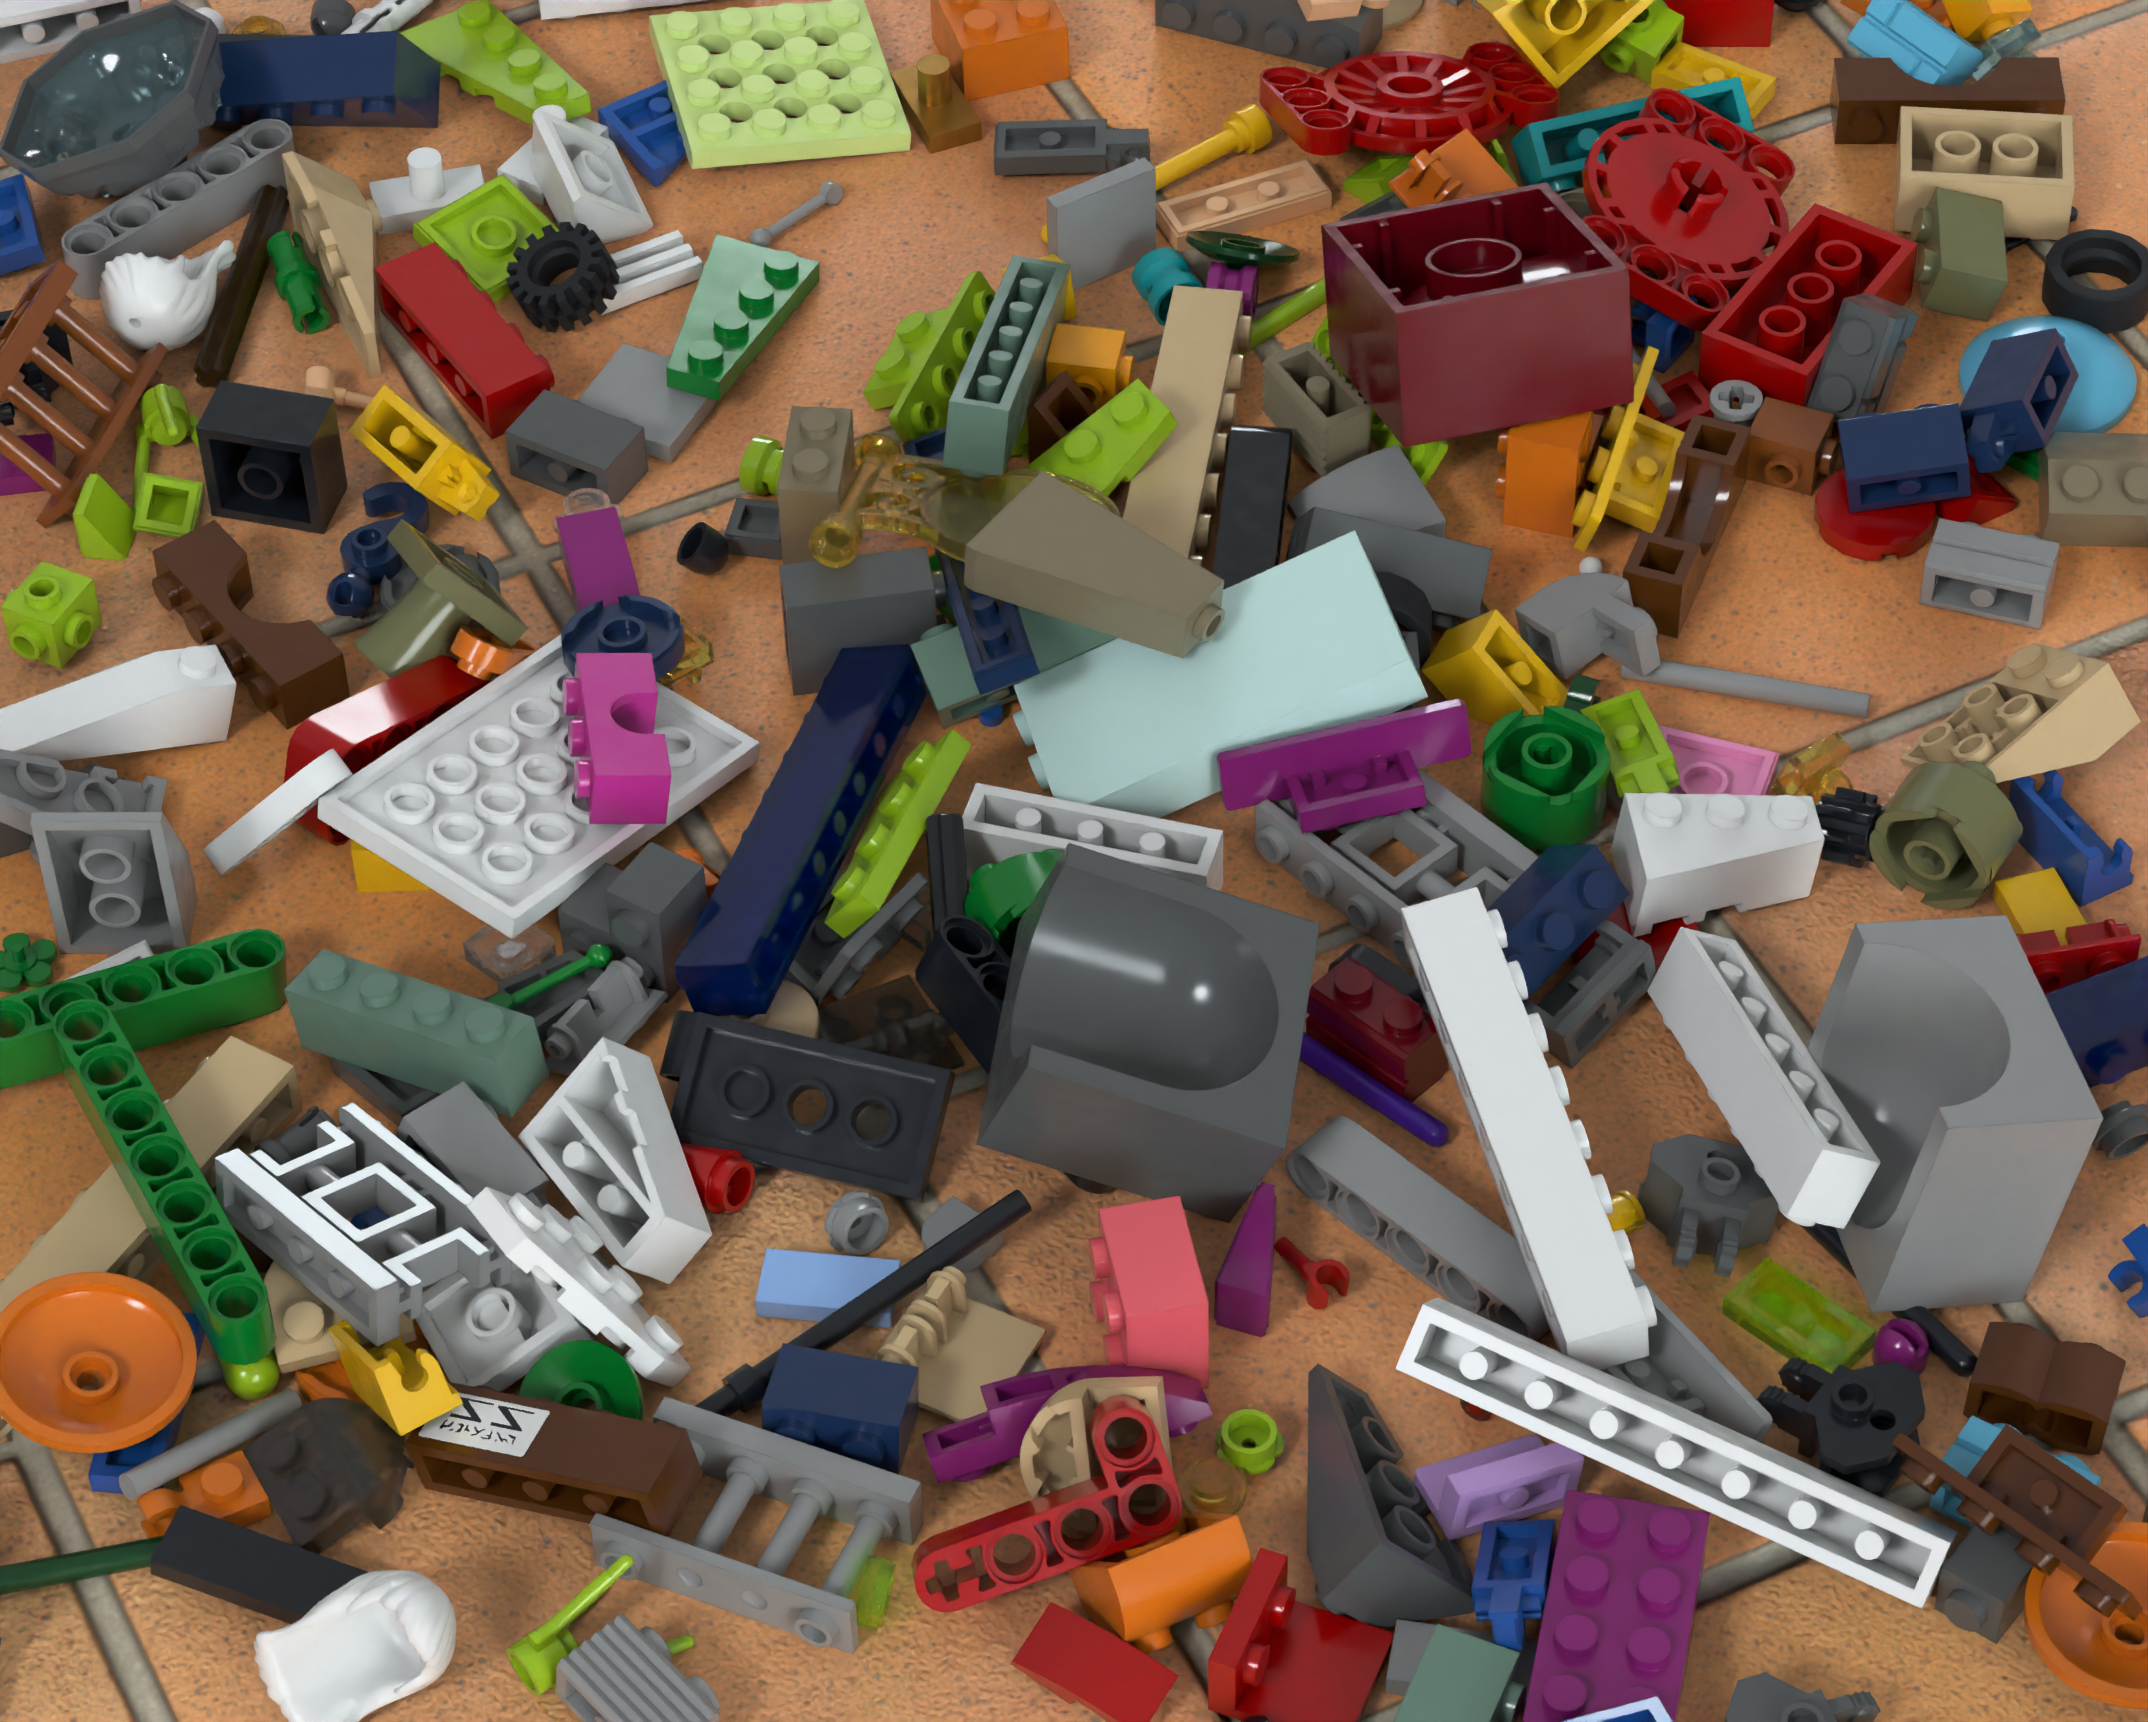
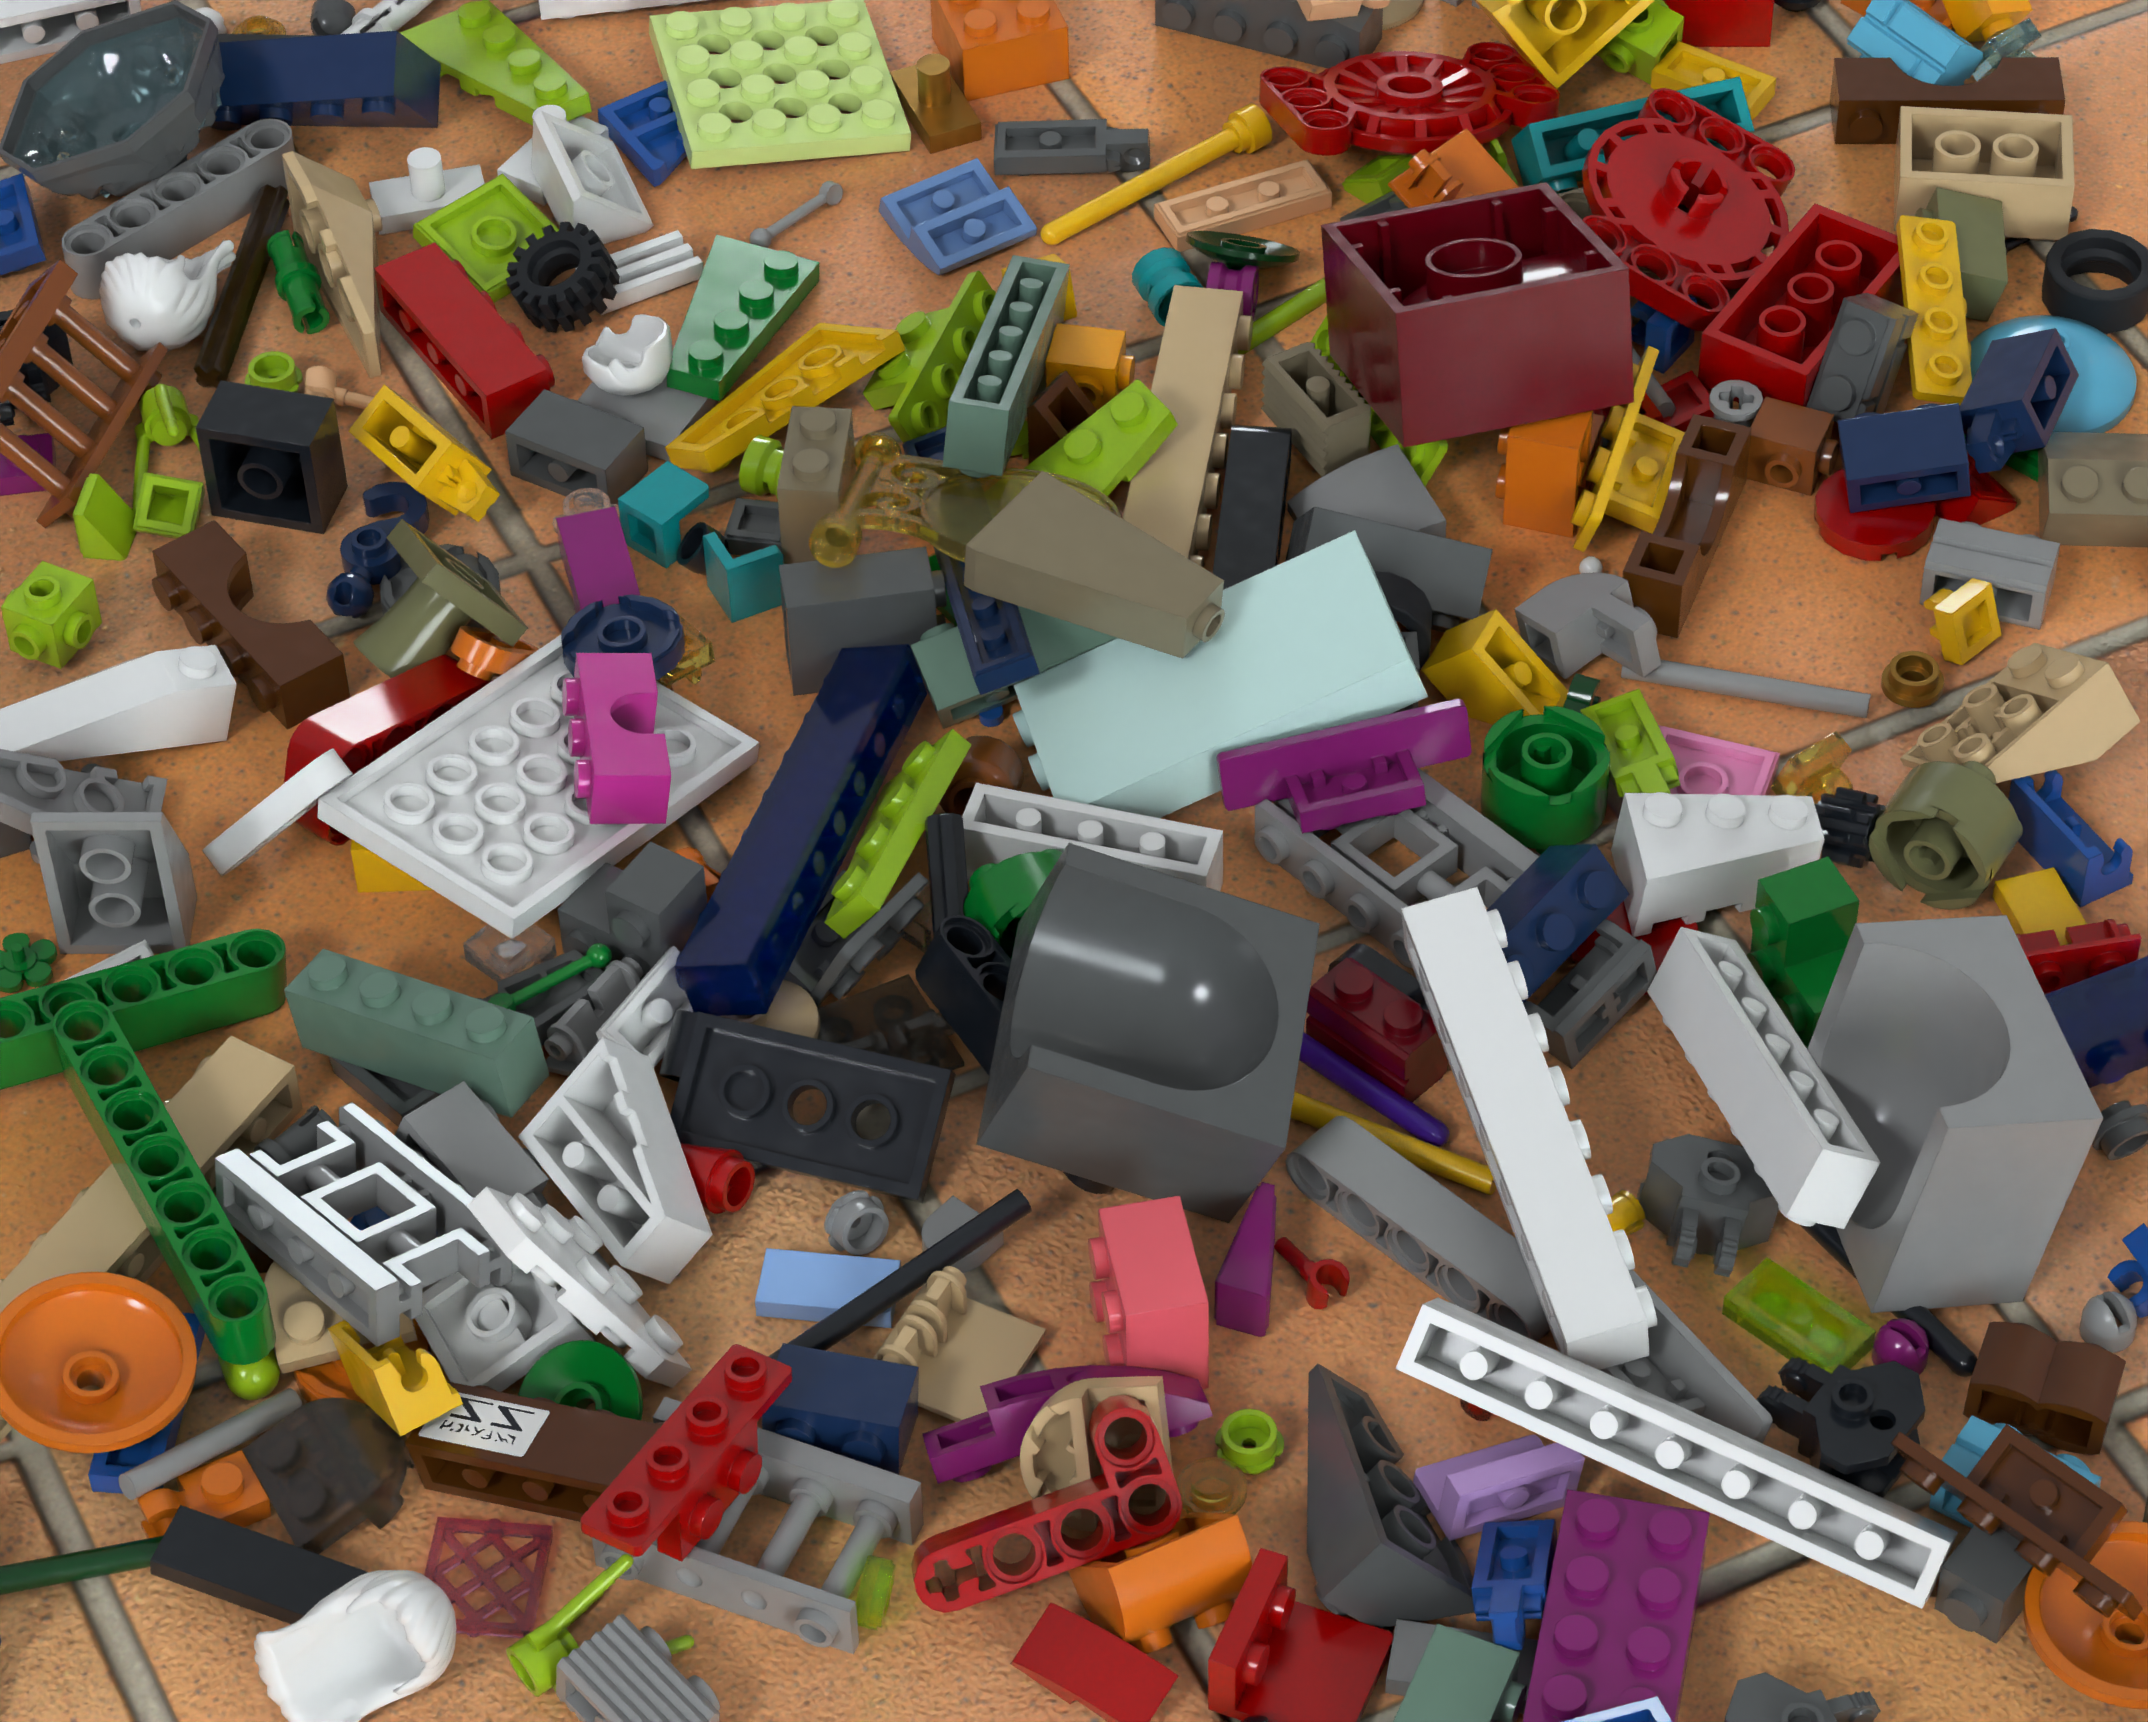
(274, 371): none -> lime plate
(493, 1533): none -> clear pink window
(630, 360): none -> white hair
(649, 1010): none -> white slope
(654, 508): none -> teal panel
(692, 1462): none -> red bracket
(743, 583): none -> teal panel
(802, 376): none -> yellow wing
(956, 217): none -> medium blue slope
(988, 763): none -> dark orange head
(1104, 222): light grey tile -> none
(1420, 1153): none -> yellow bar
(1800, 938): none -> green brick
(1912, 680): none -> pearl gold plate
(1933, 289): none -> yellow bracket
(1964, 620): none -> yellow tile
(2099, 1324): none -> light grey hinge

